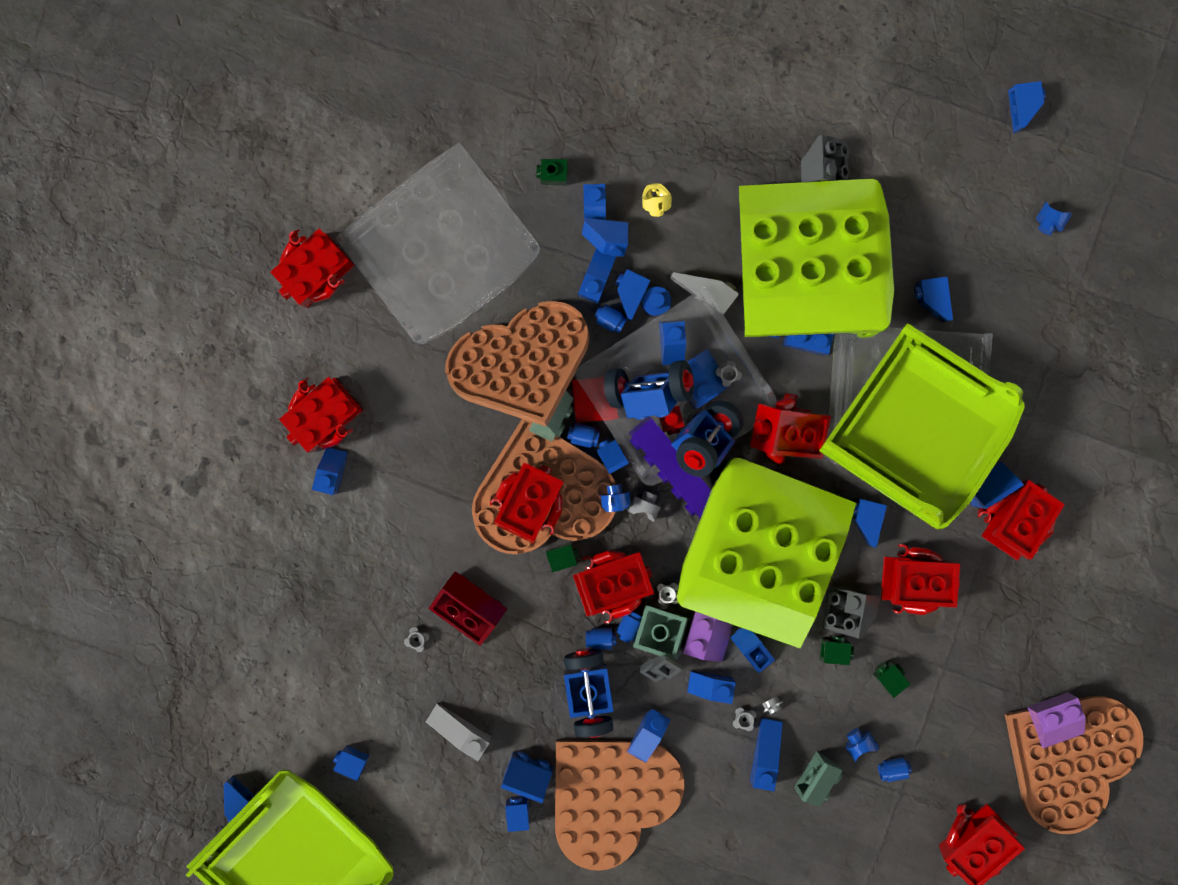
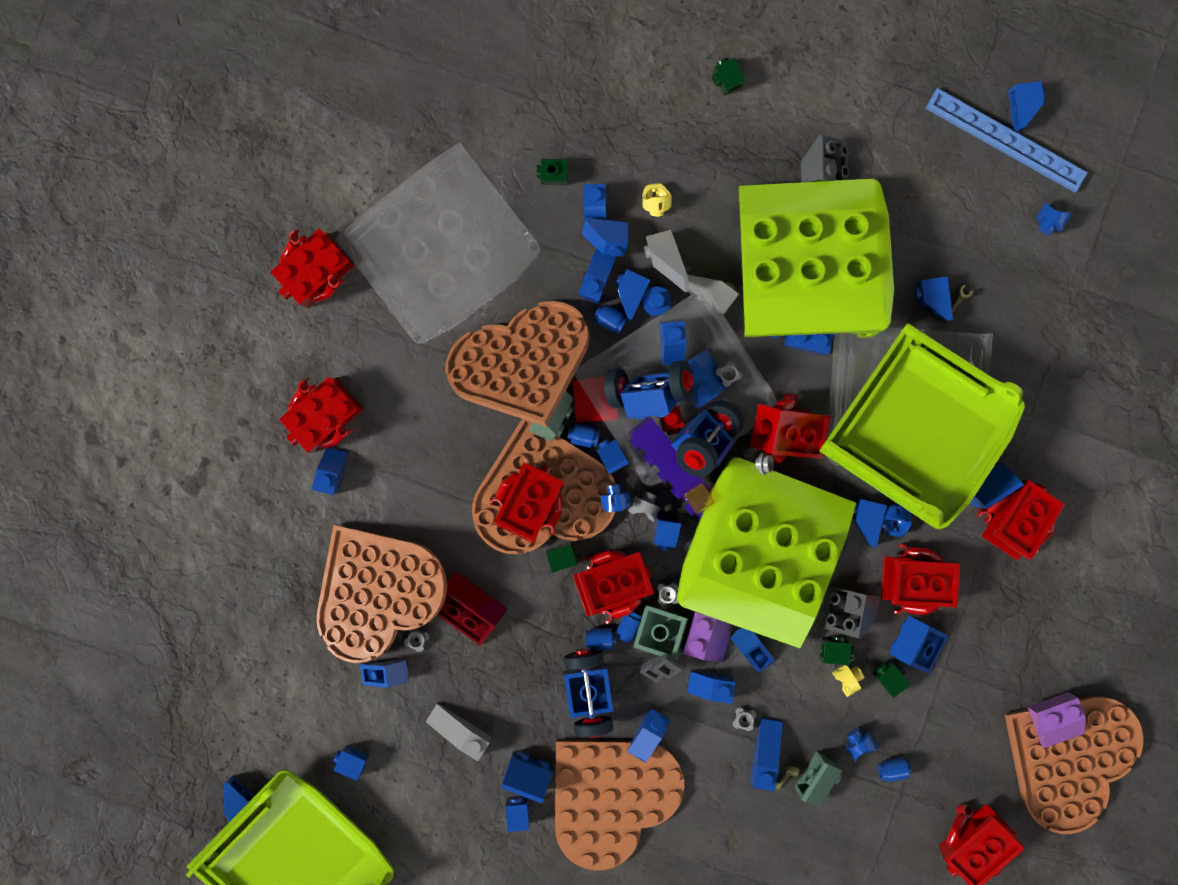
(374, 590): none -> nougat plate
(384, 673): none -> blue slope
(666, 258): none -> light grey slope
(666, 533): none -> blue slope
(699, 498): none -> clear yellow tile
(728, 76): none -> dark green brick
(764, 463): none -> light grey plate
(772, 705): light grey plate -> none
(790, 770): none -> olive hand
(849, 678): none -> light yellow piece
(897, 516): none -> blue piece
(918, 644): none -> blue slope
(960, 296): none -> olive hand
(1006, 140): none -> medium blue tile

